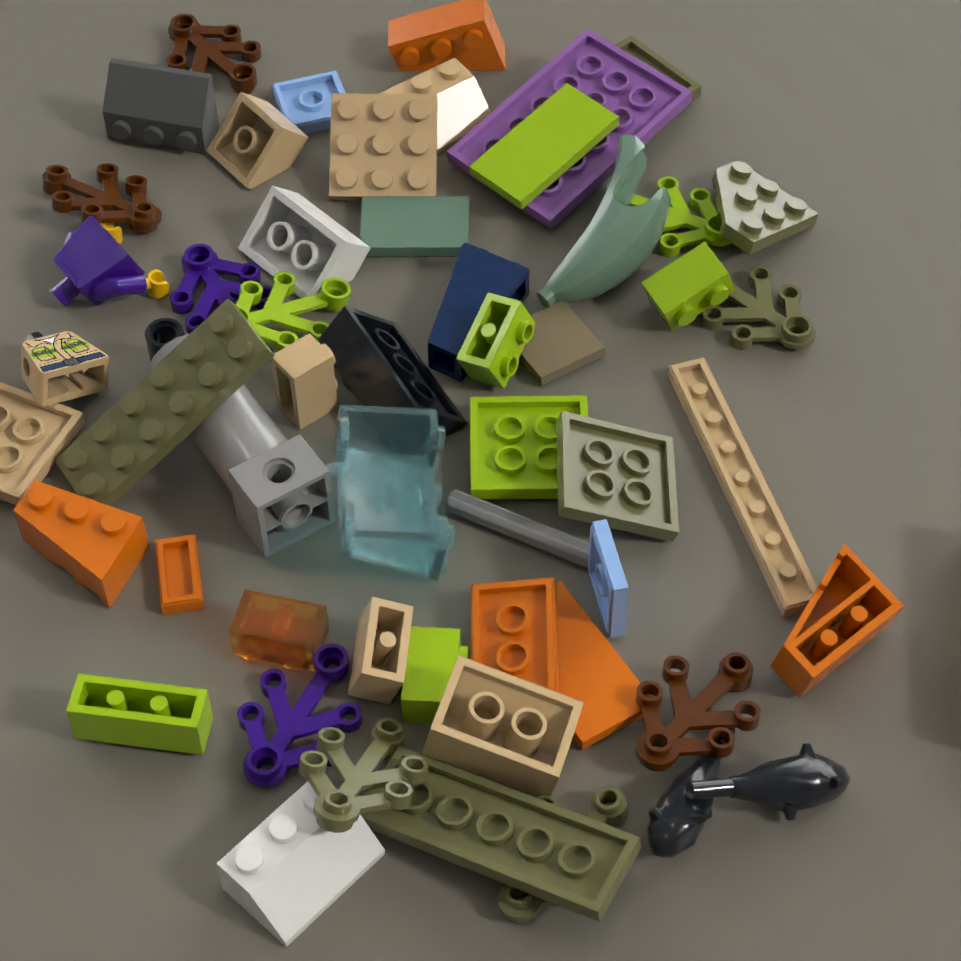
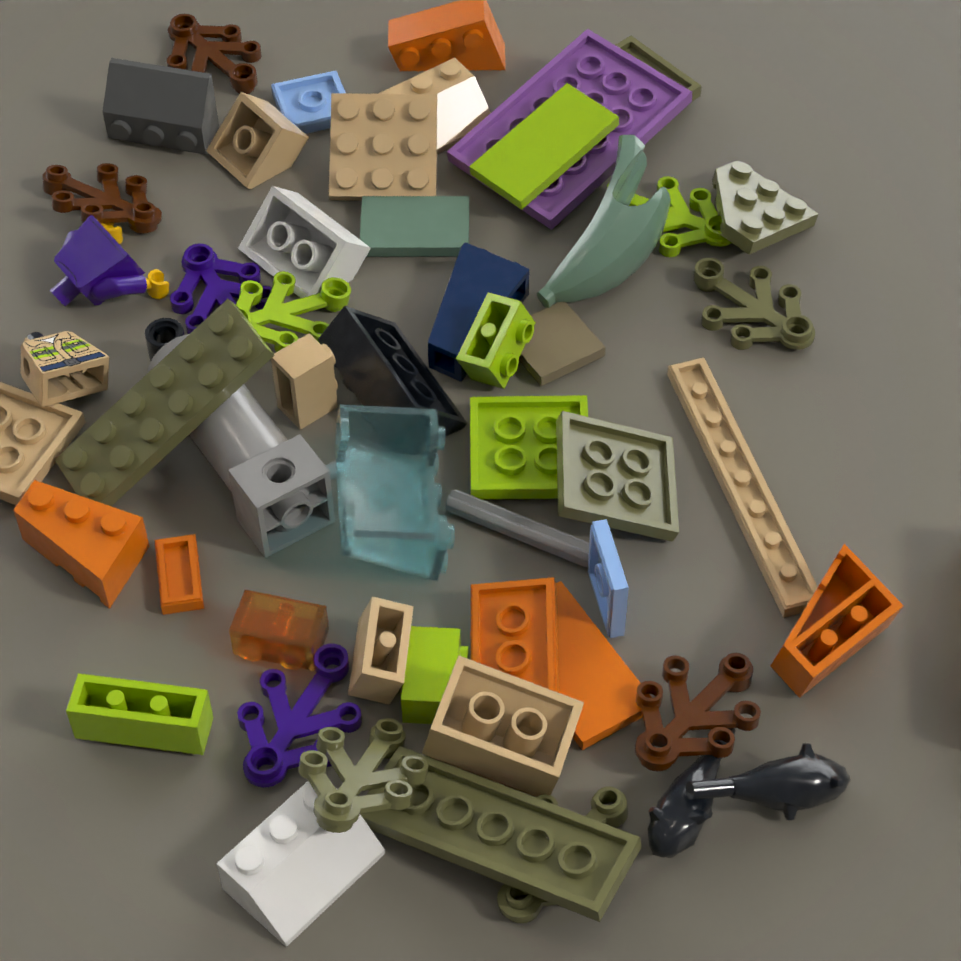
(688, 286): lime brick -> none

